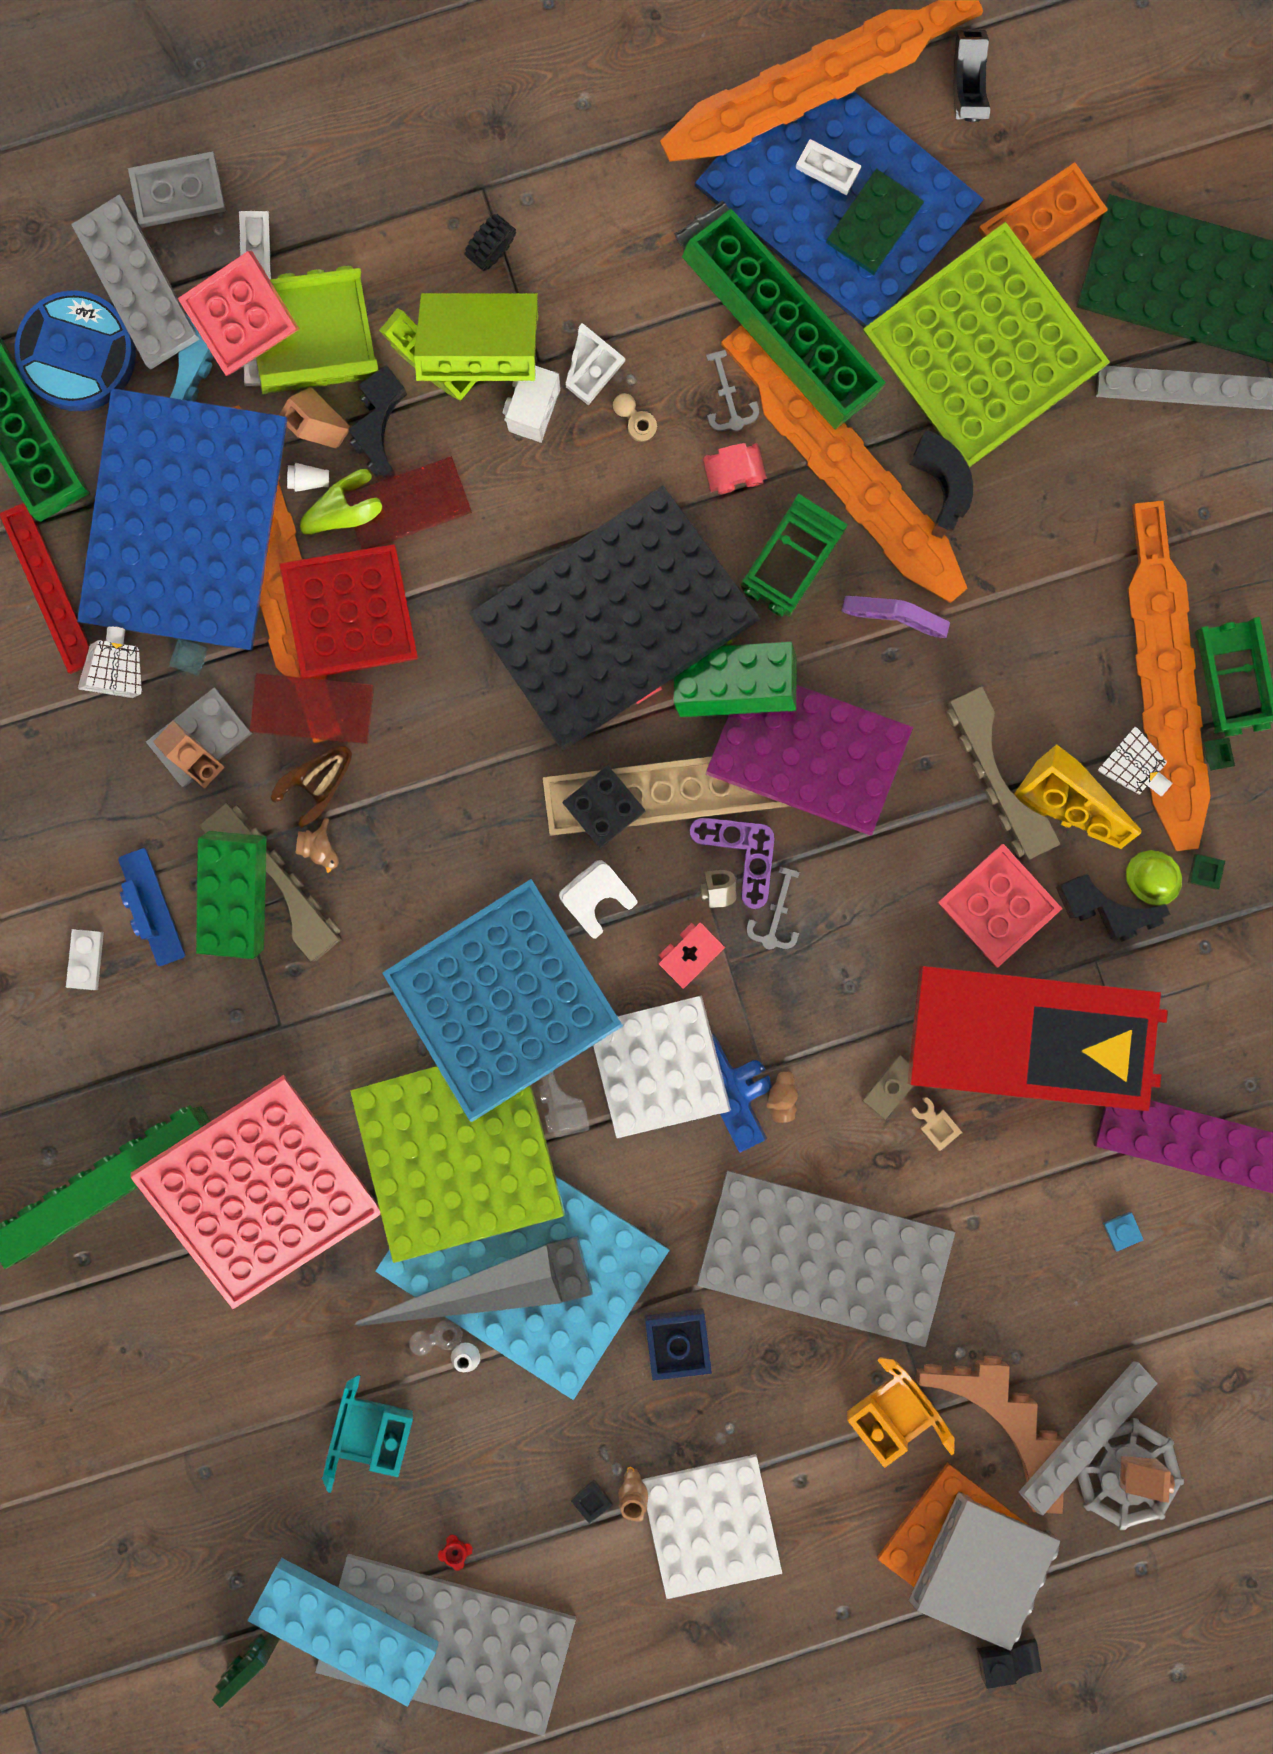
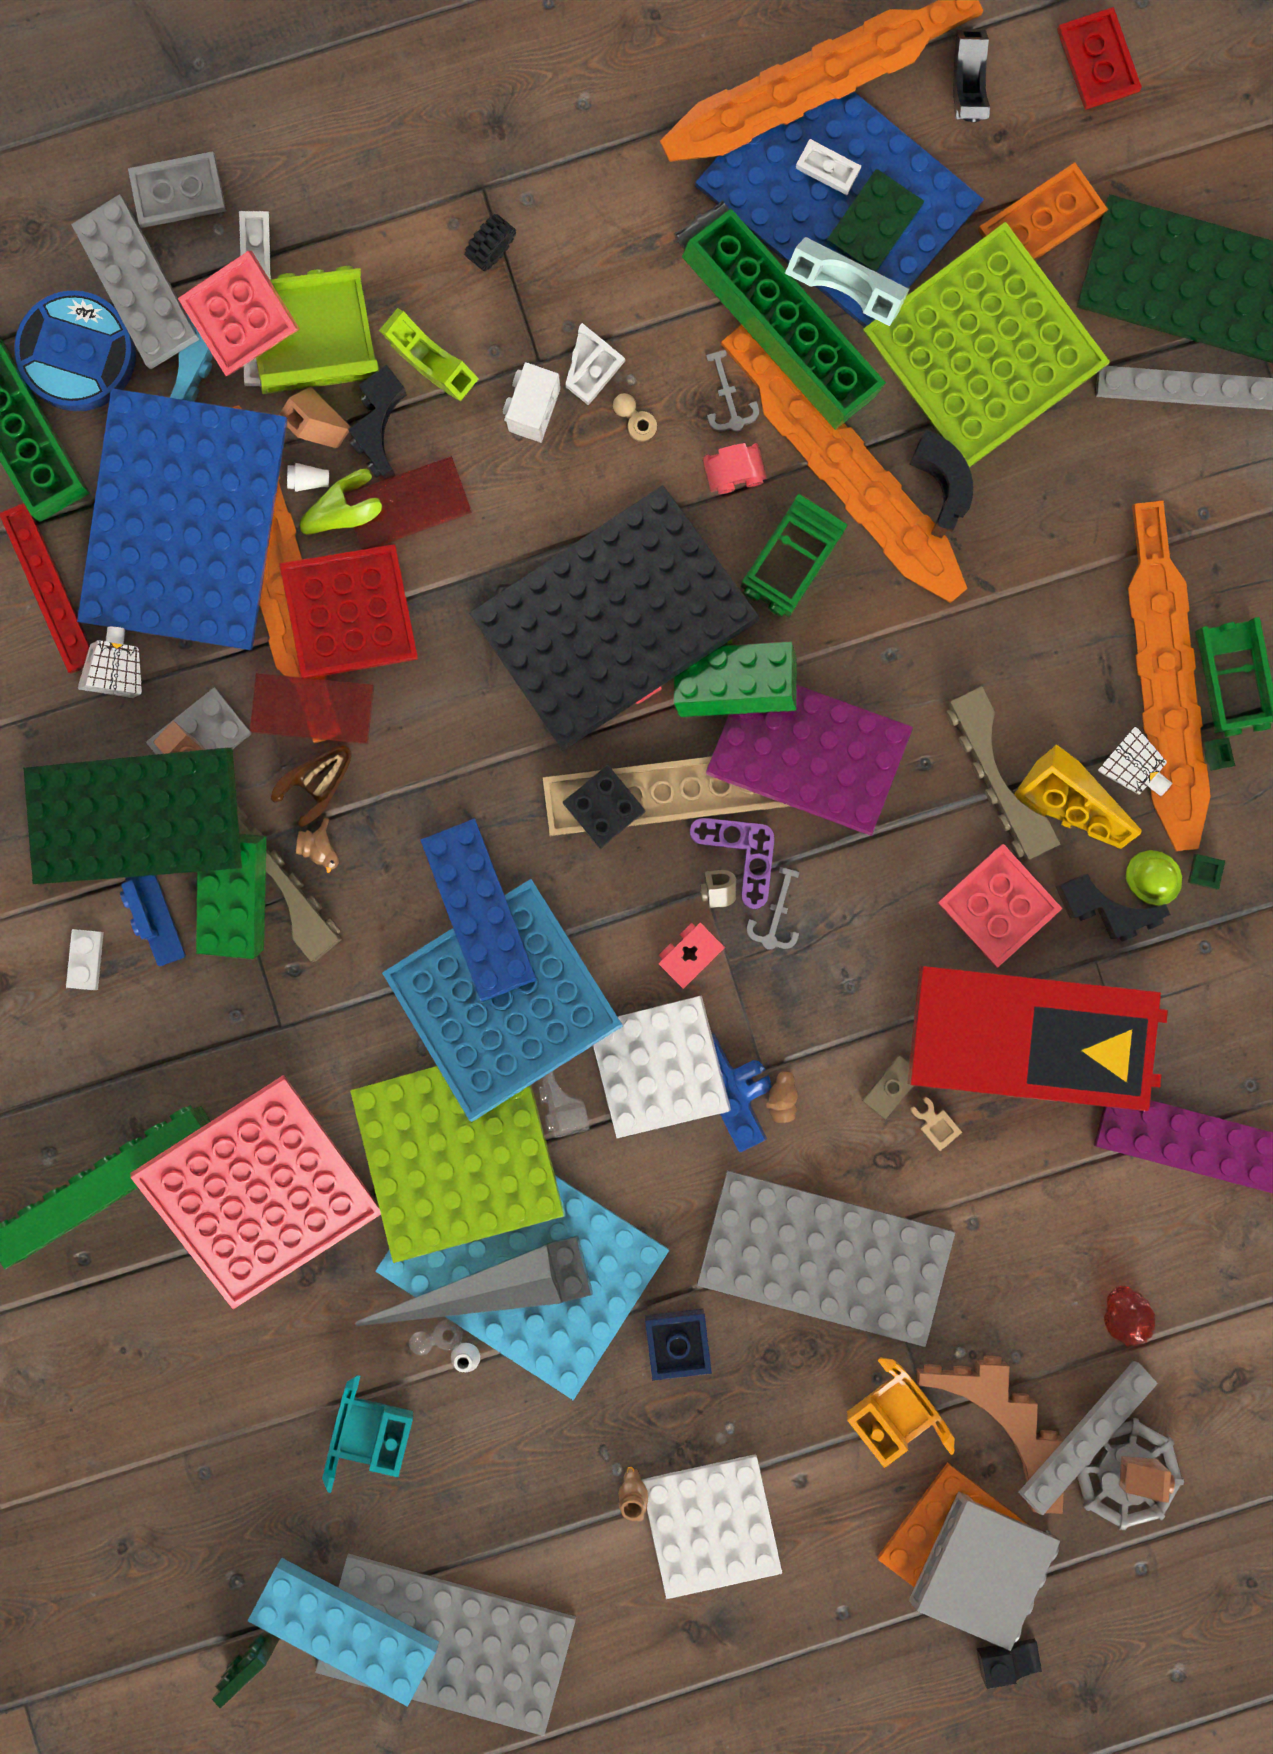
(133, 816): none -> dark green plate
(188, 657): clear light blue plate -> none
(455, 1561): red plate -> none
(476, 337): lime panel -> none
(478, 910): none -> blue plate
(588, 889): white piece -> none
(591, 1501): black plate -> none
(824, 267): none -> light aqua arch
(897, 610): medium lavender beam -> none
(1099, 58): none -> red plate
(1123, 1231): dark azure plate -> none
(1129, 1316): none -> clear red hair

